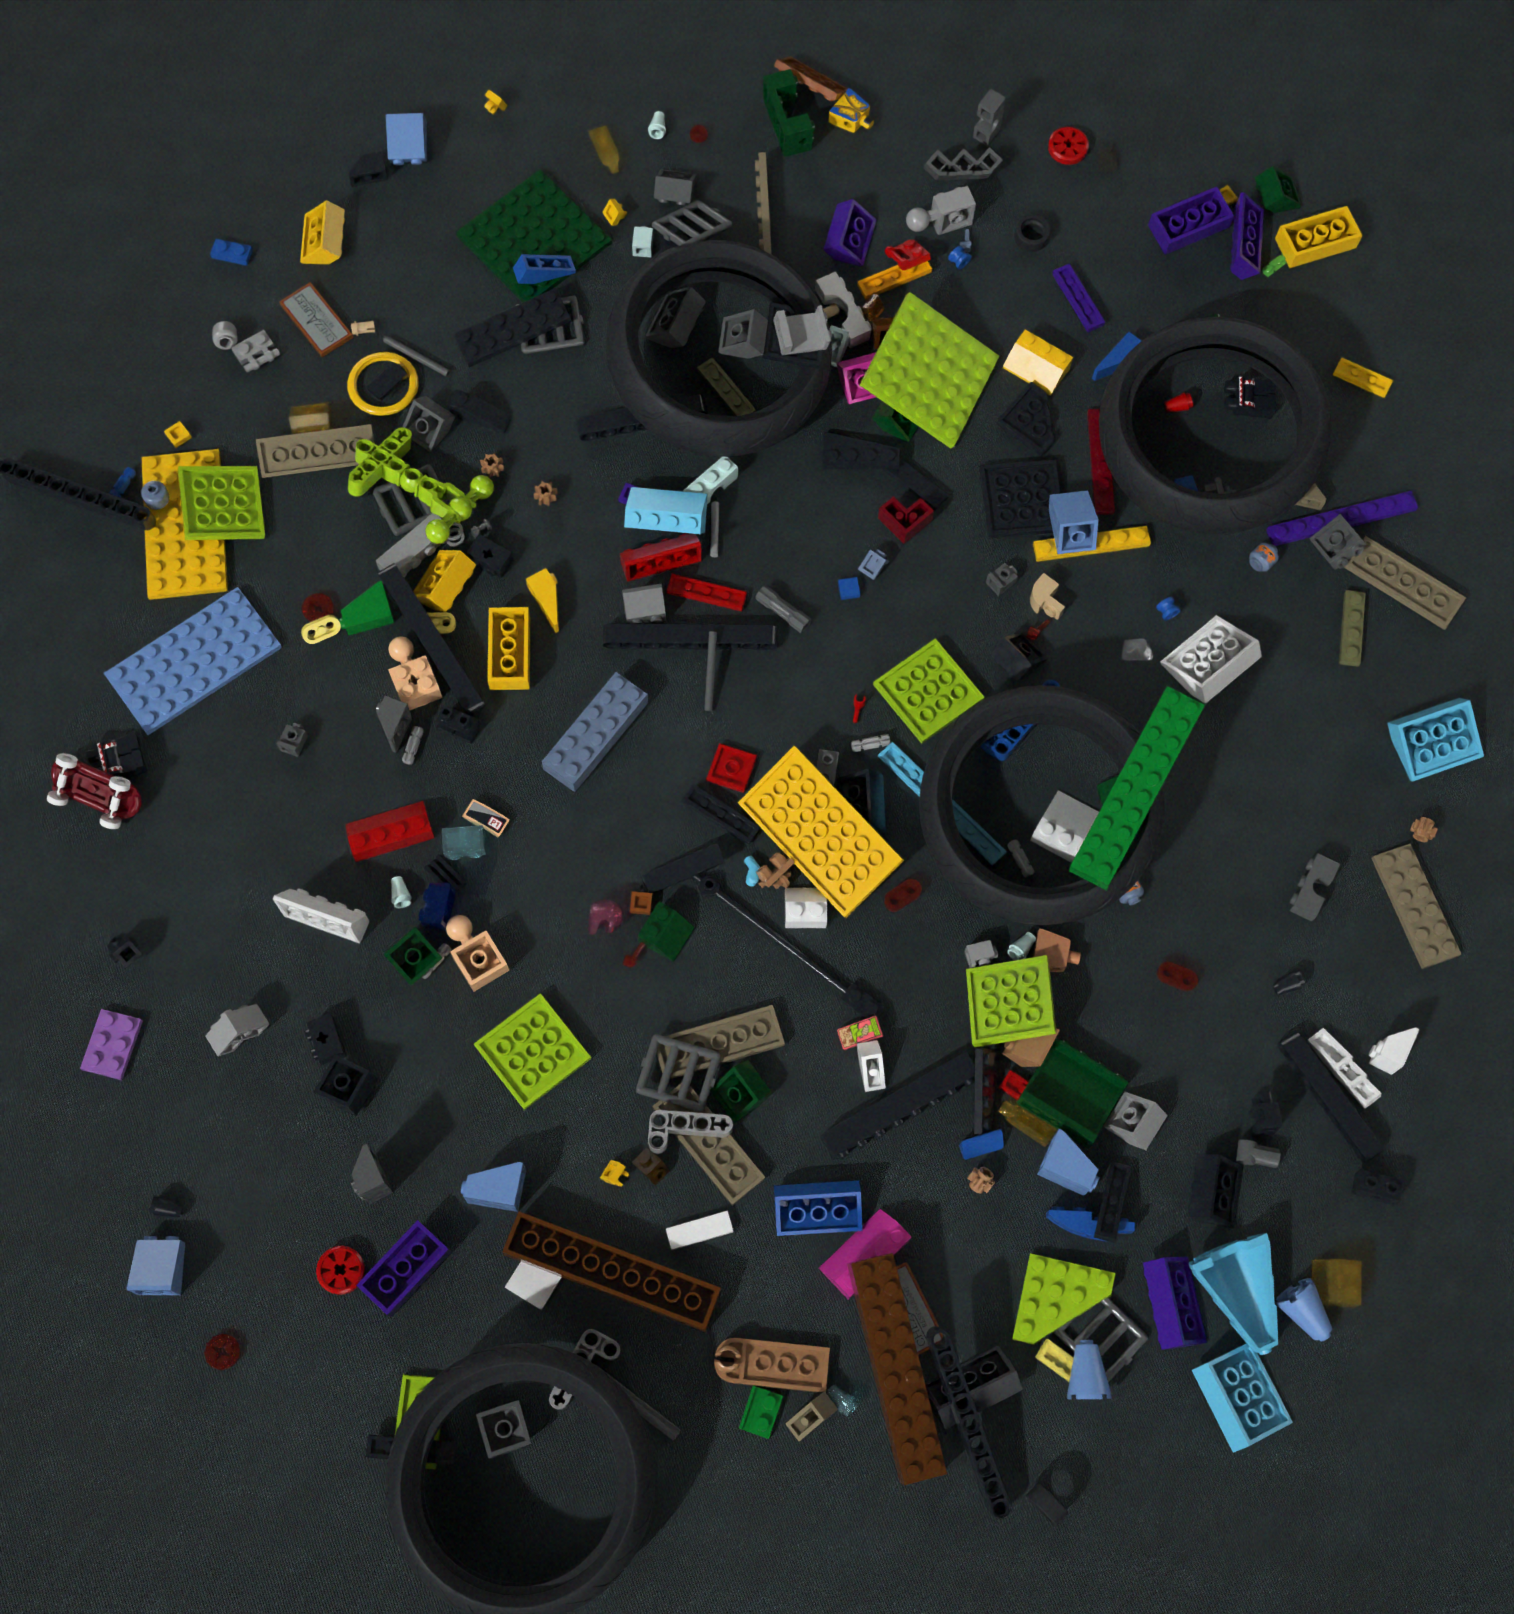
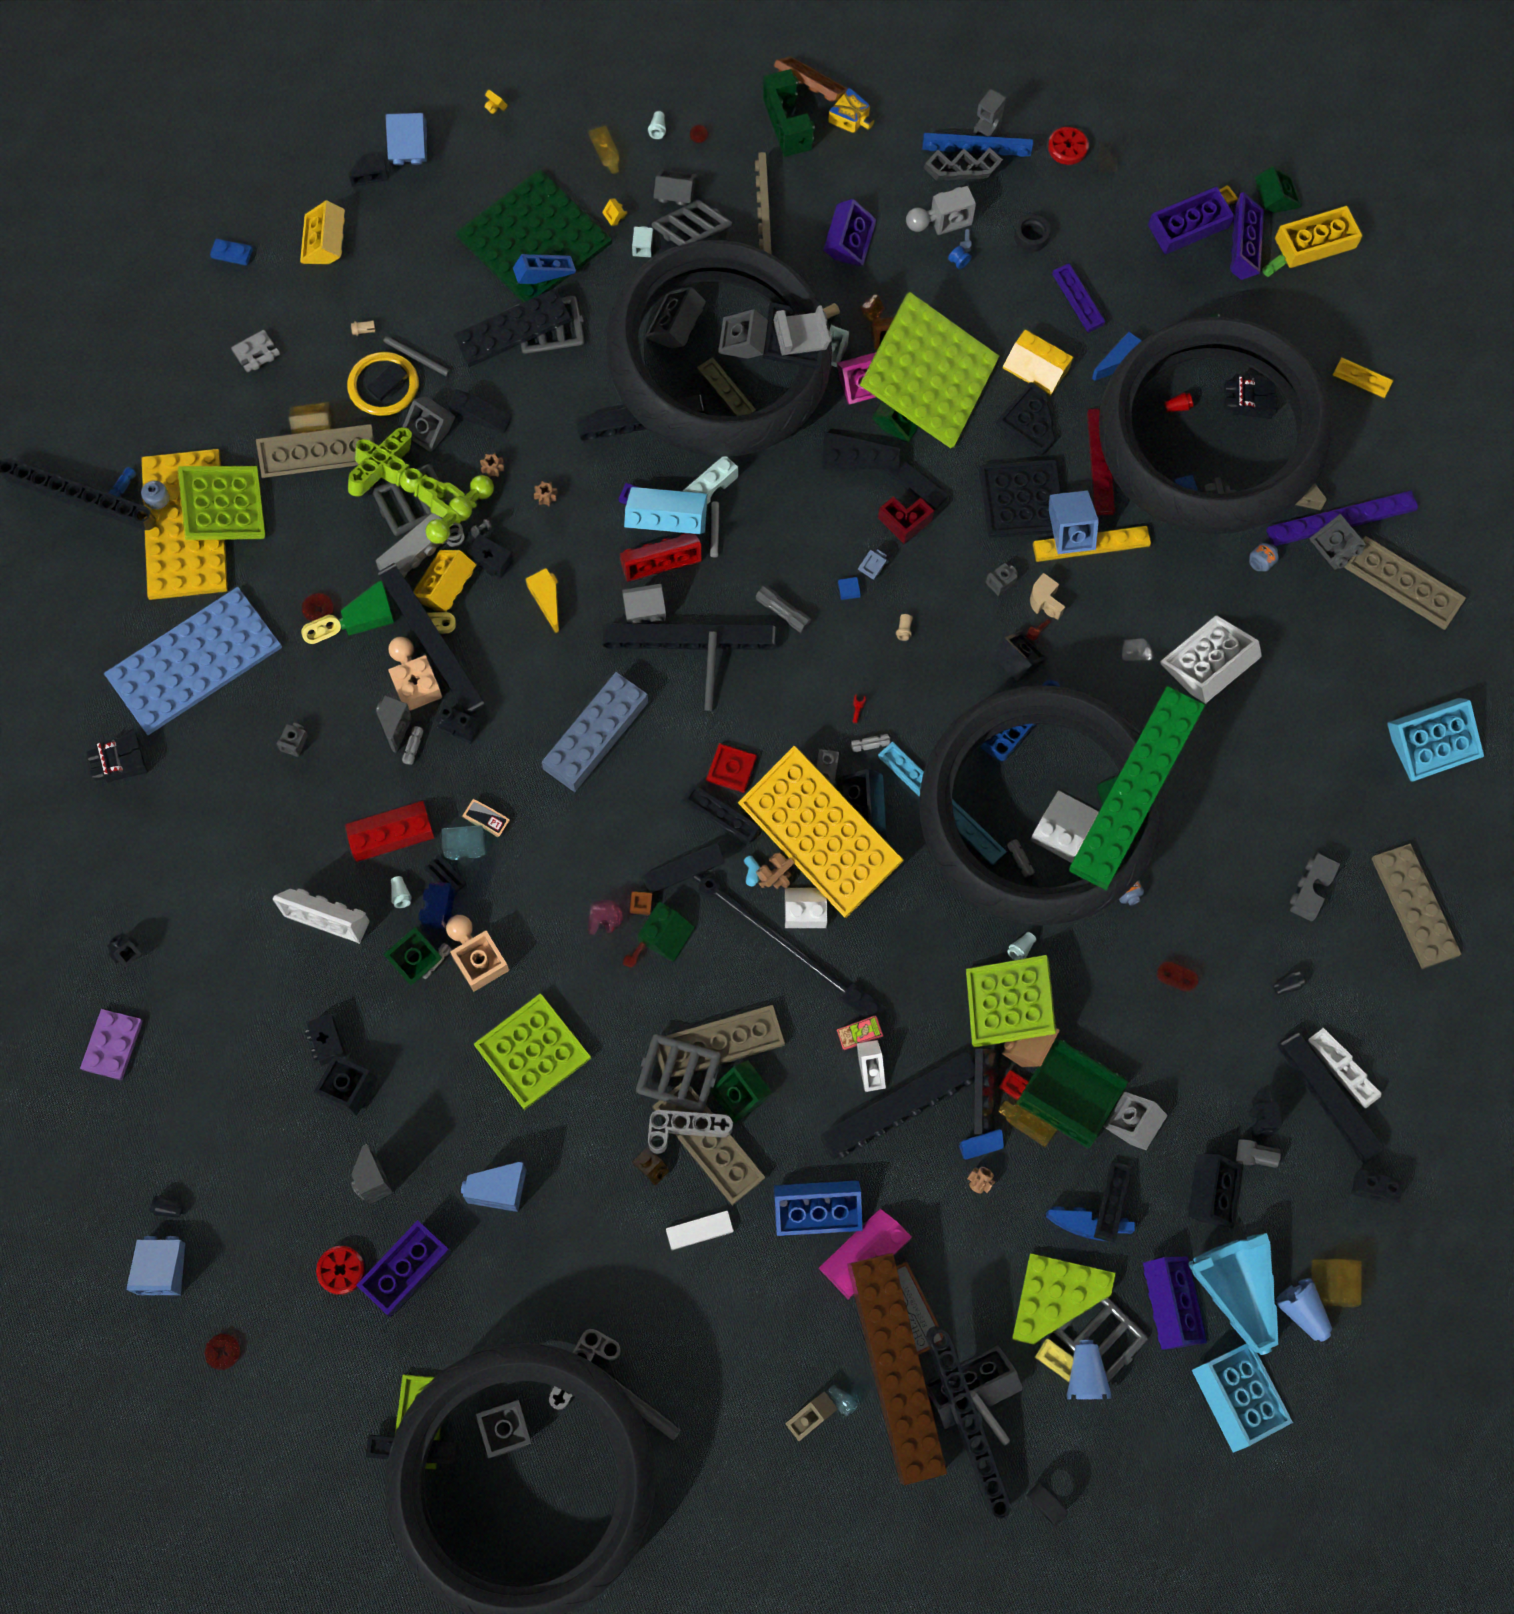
(93, 788): dark red piece -> none
(177, 434): yellow plate -> none
(224, 335): light grey head -> none
(235, 1027): light grey brick -> none
(316, 319): light grey tile -> none
(509, 648): yellow brick -> none
(533, 1284): white tile -> none
(611, 1271): reddish brown brick -> none
(613, 1172): yellow tile -> none
(706, 592): red tile -> none
(760, 1412): green plate -> none
(773, 1364): medium nougat plate -> none
(832, 290): white arch -> none
(891, 279): light orange plate -> none
(902, 896): clear red plate -> none
(904, 632): none -> tan pin
(911, 251): red plate -> none
(928, 690): lime plate -> none
(977, 144): none -> blue plate
(980, 953): light grey brick -> none
(981, 1407): none -> light grey bar
(1056, 949): nougat torso -> none
(1068, 1165): medium blue slope -> none
(1168, 608): blue wheel -> none
(1352, 628): olive plate -> none
(1393, 1051): white slope -> none
(1423, 829): medium nougat gear -> none

